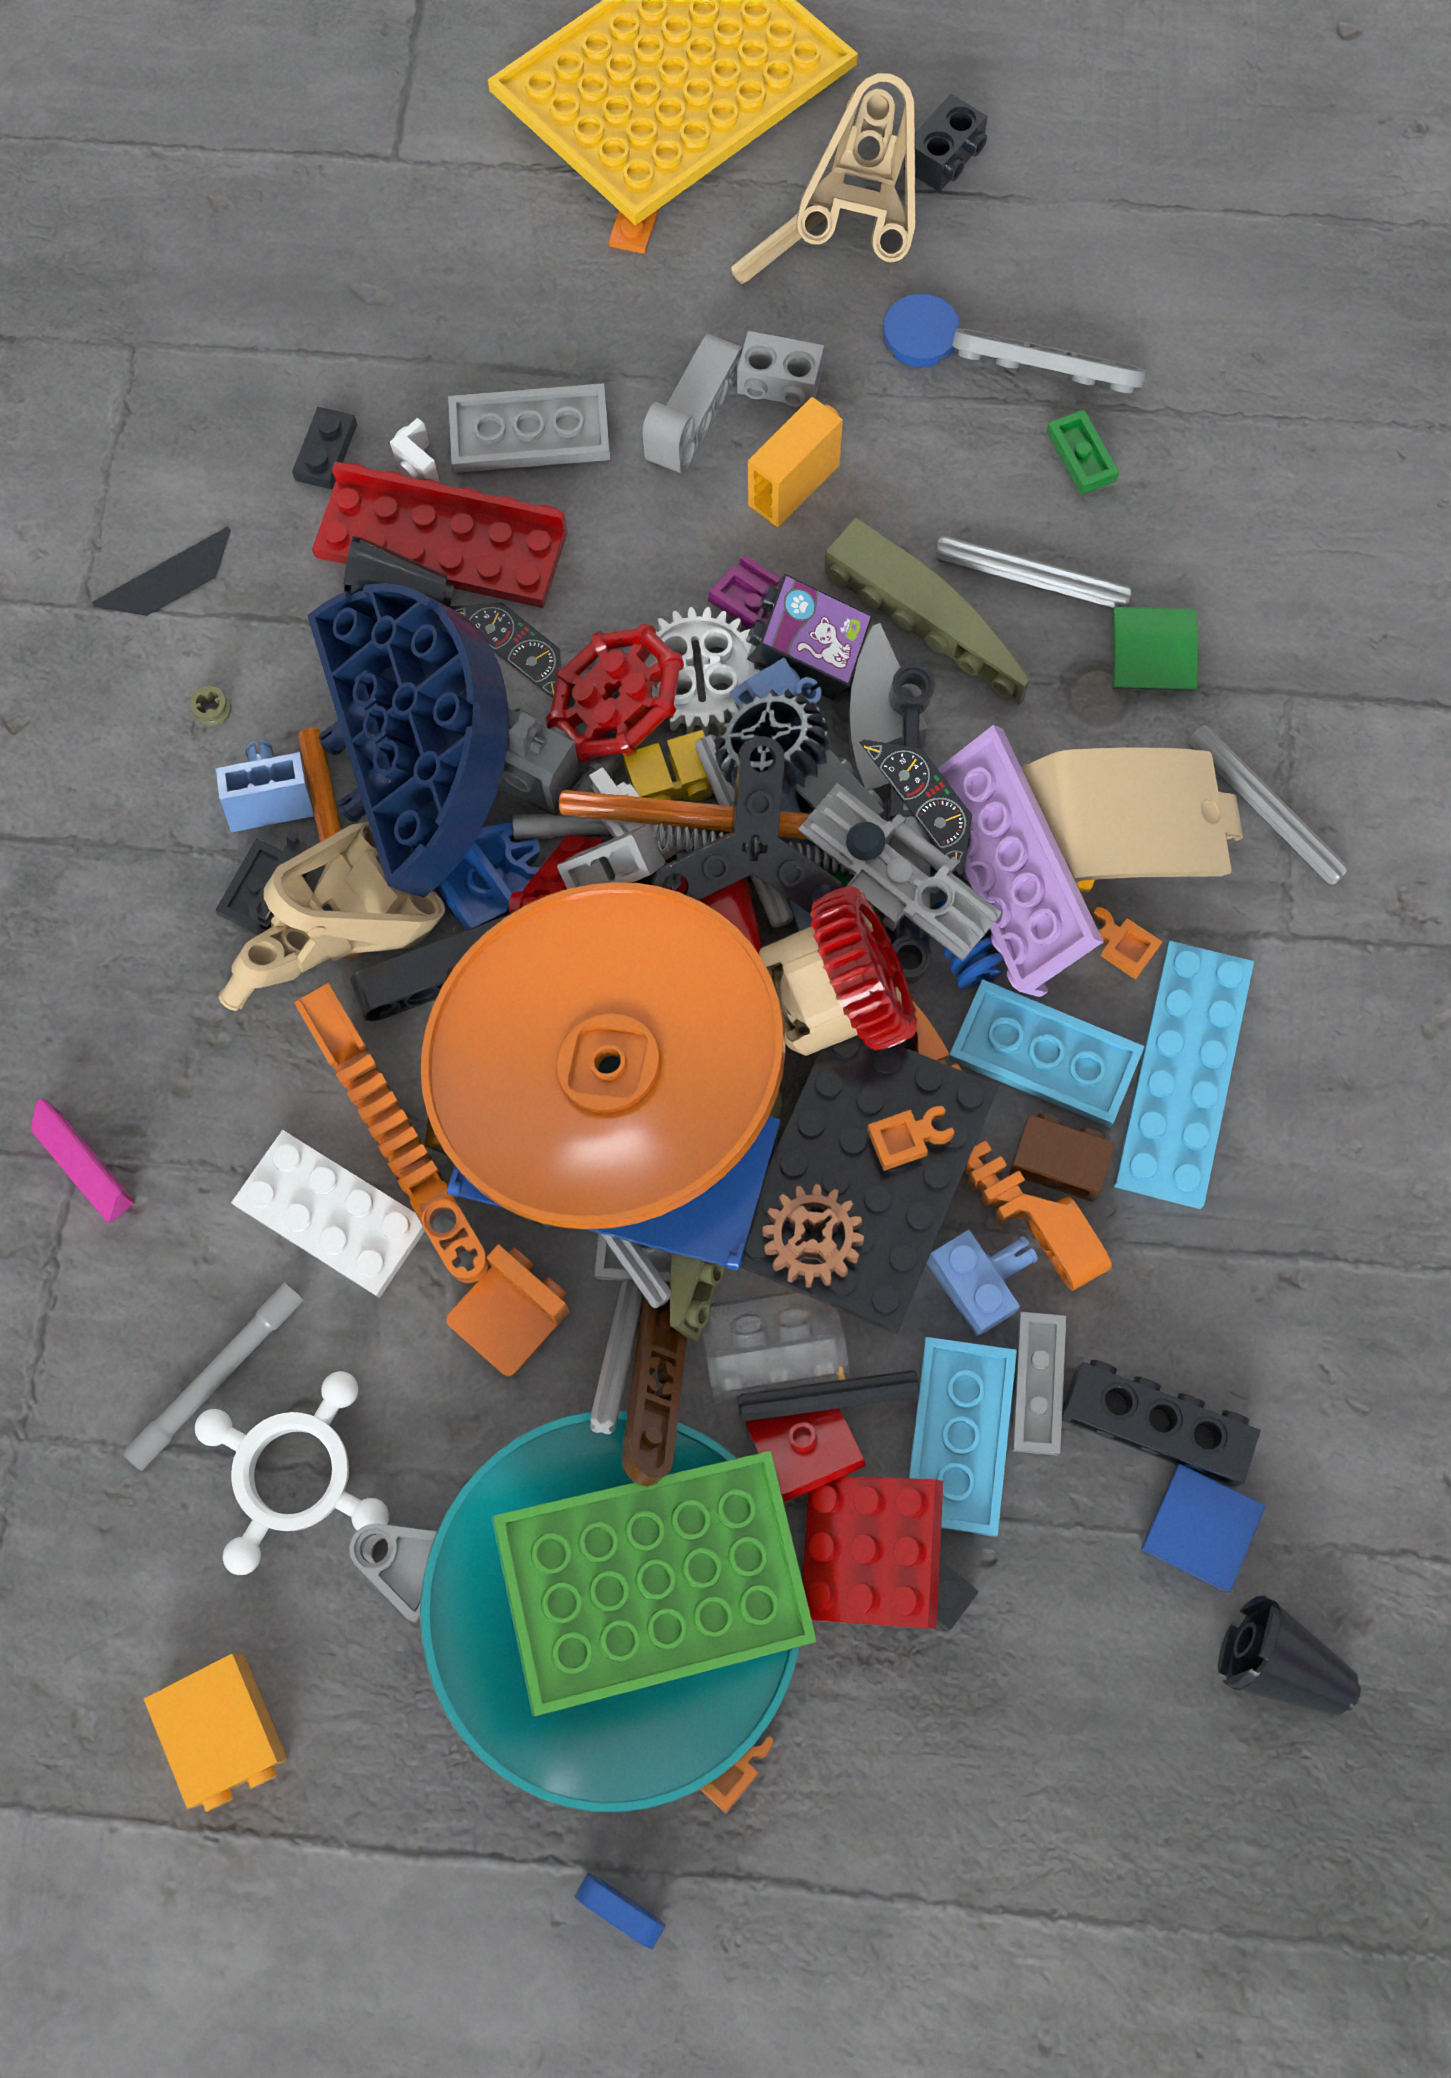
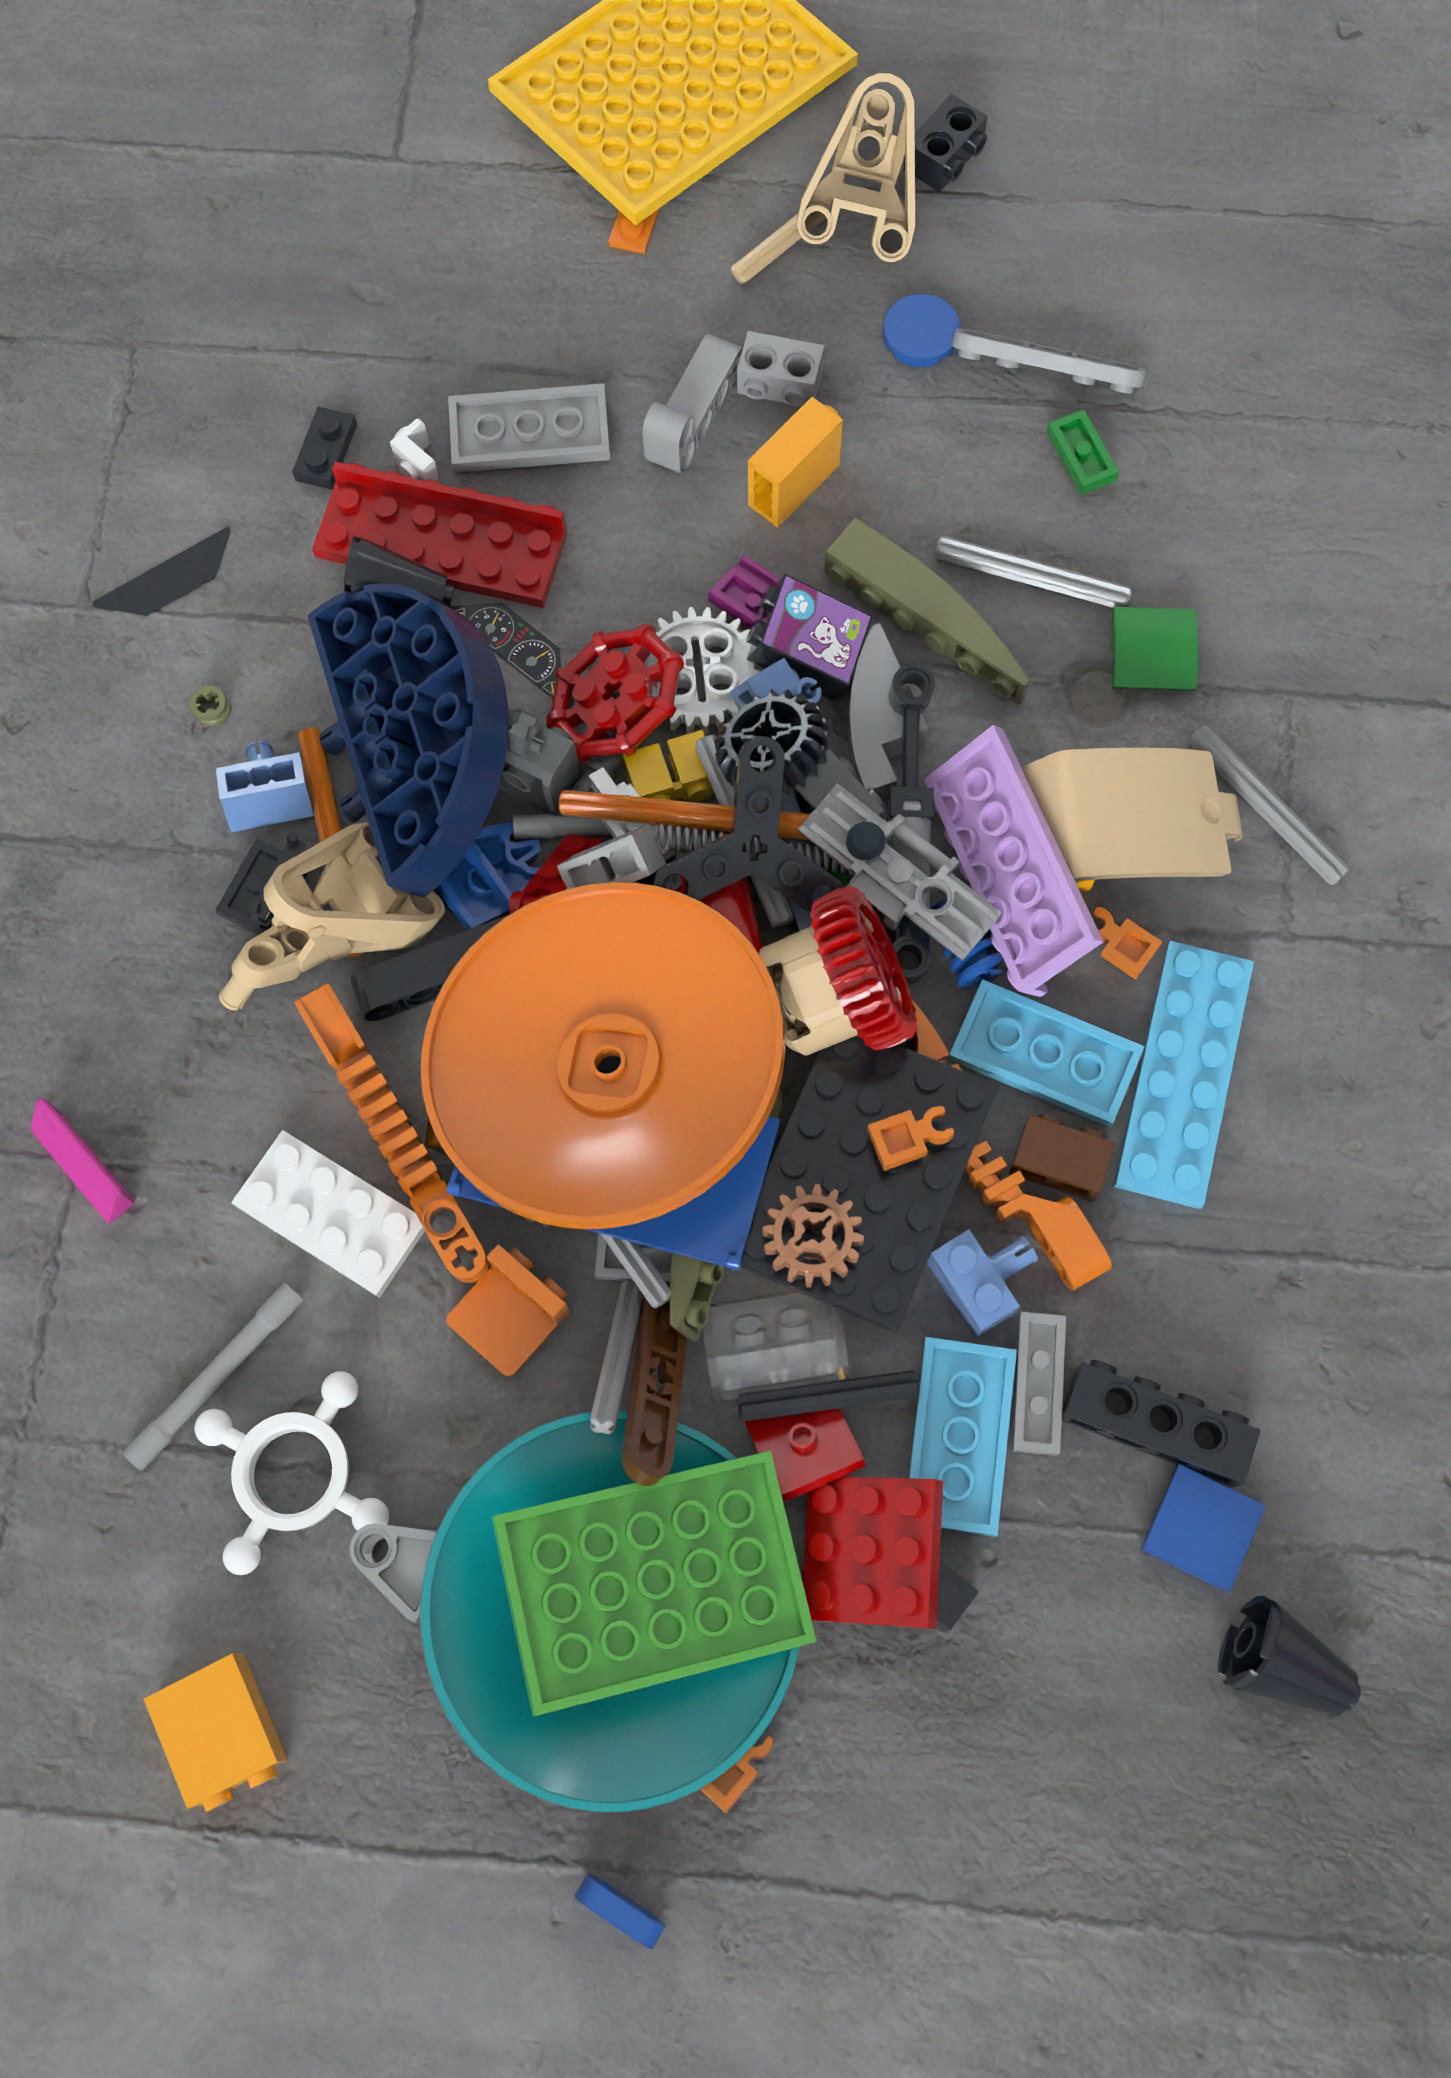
(925, 795): black sticker -> none

